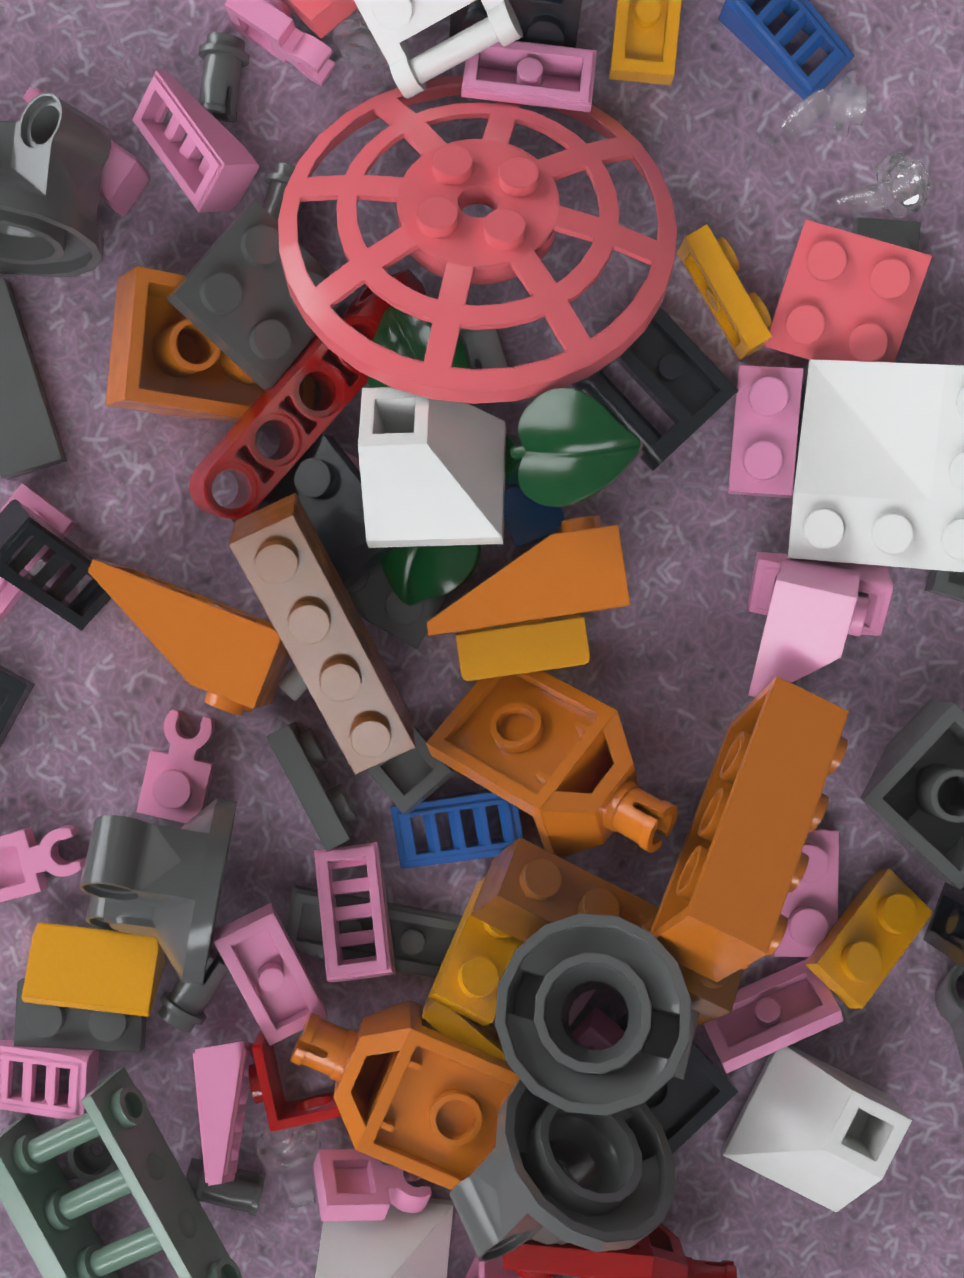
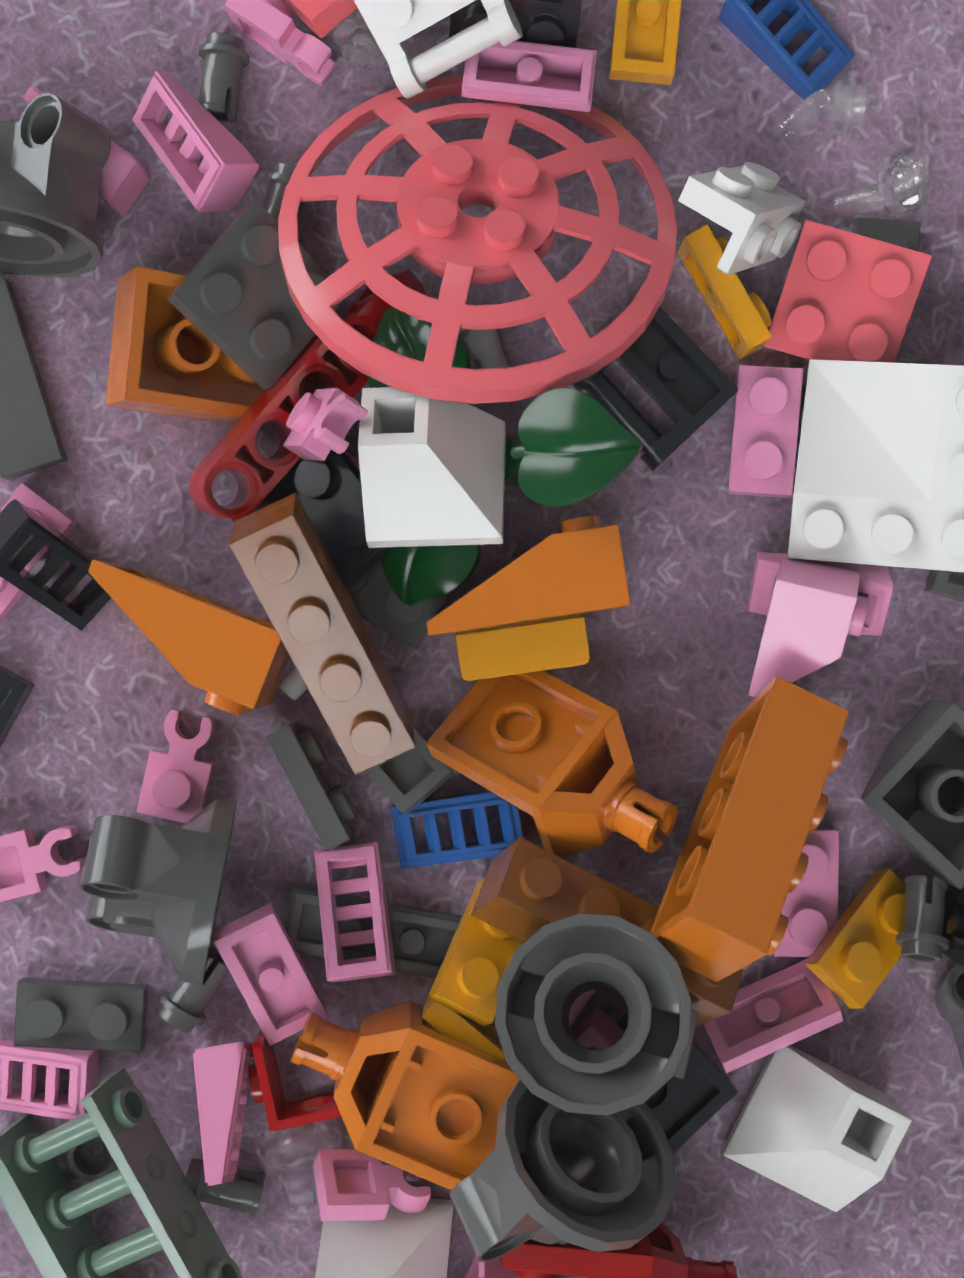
(93, 969): light orange slope -> none
(321, 423): none -> bright pink plate
(528, 519): blue piece -> none
(751, 208): none -> white bracket
(923, 920): none -> dark grey pin

